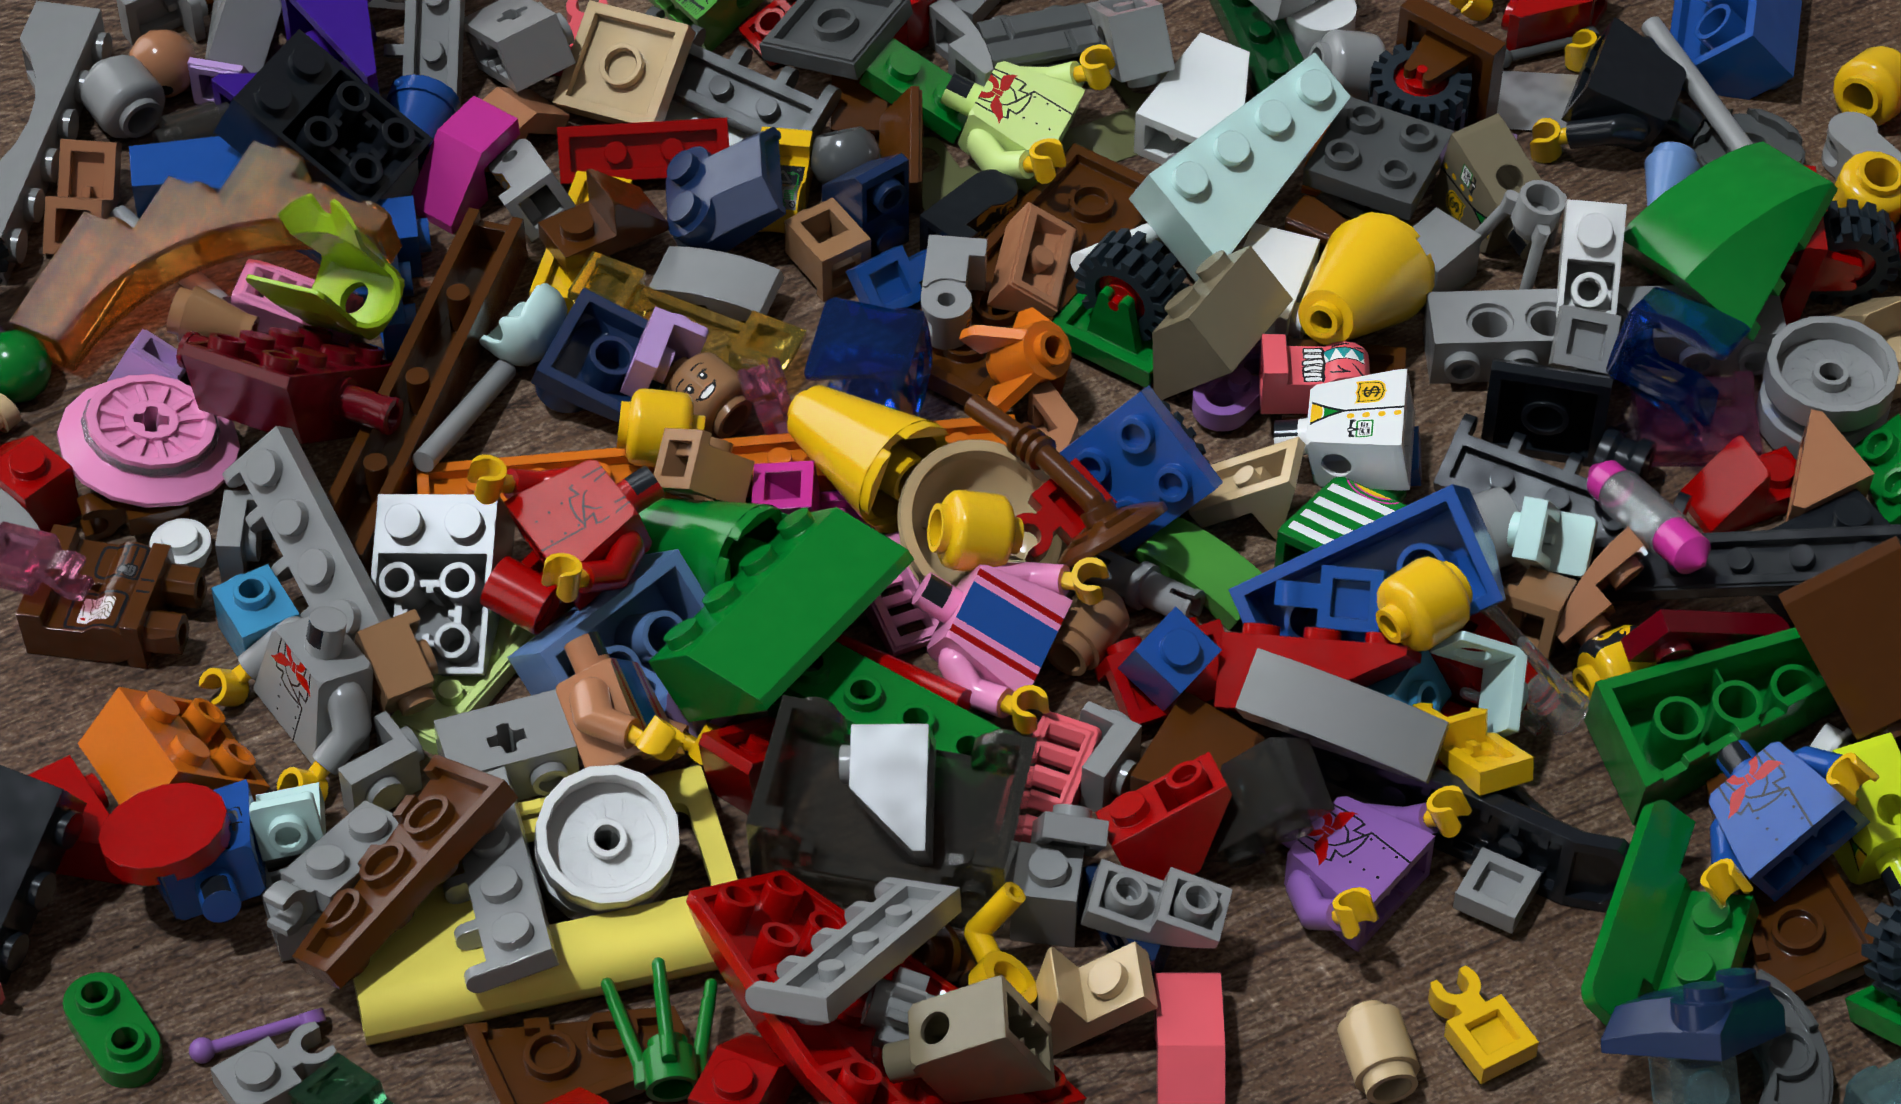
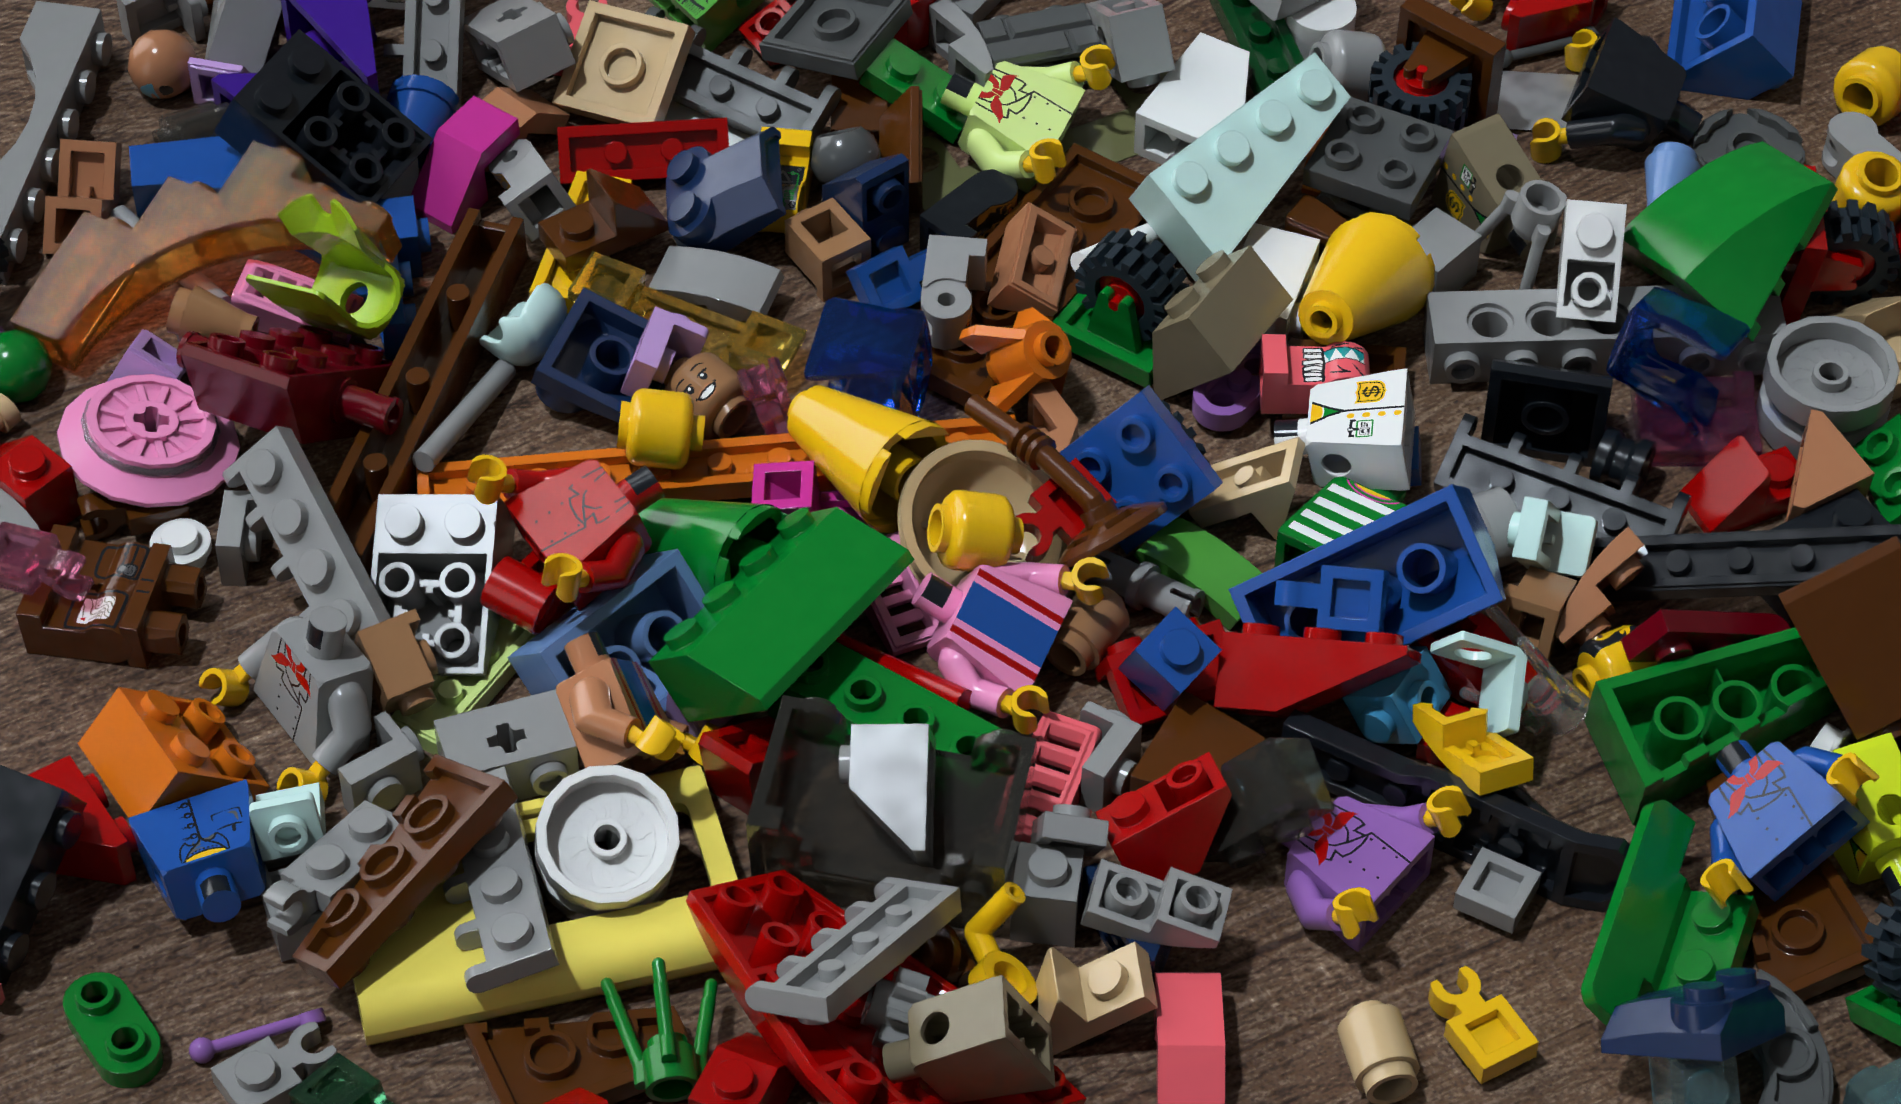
(123, 97): light grey head -> none
(165, 833): red tile -> none
(250, 607): dark azure brick -> none
(702, 467): medium nougat brick -> none
(1341, 716): light grey slope -> none
(1423, 603): yellow head -> none
(1583, 339): light grey plate -> none
(1648, 515): piece -> none
(1698, 87): light grey bar -> none

